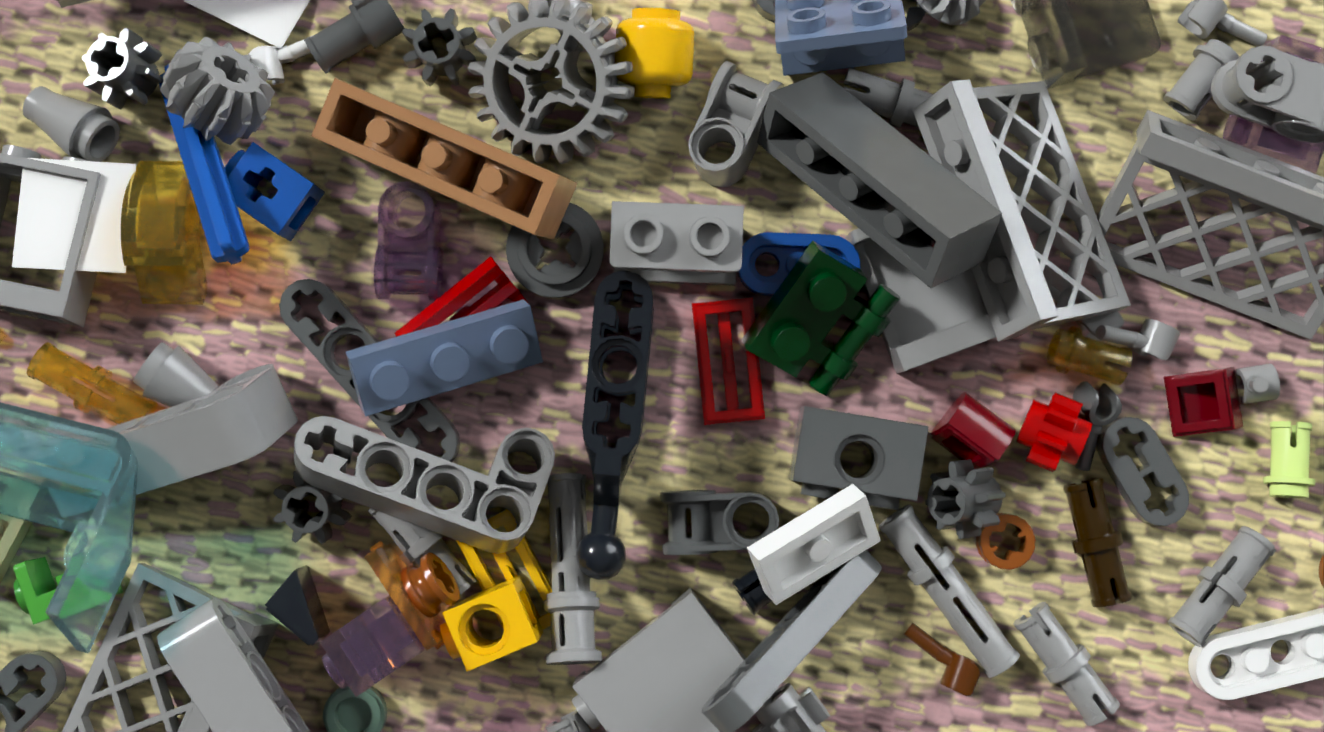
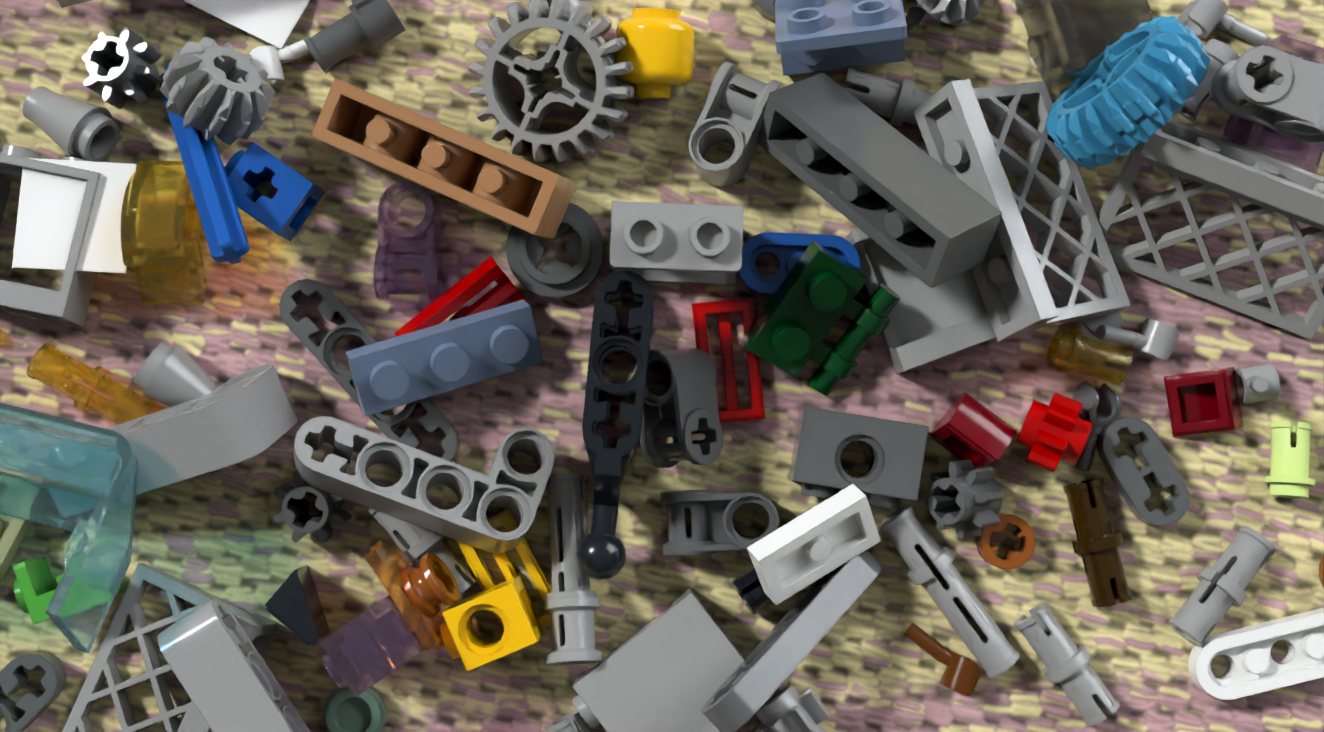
(423, 53): dark grey gear -> none
(680, 403): none -> dark grey piece
(1128, 92): none -> dark azure gear

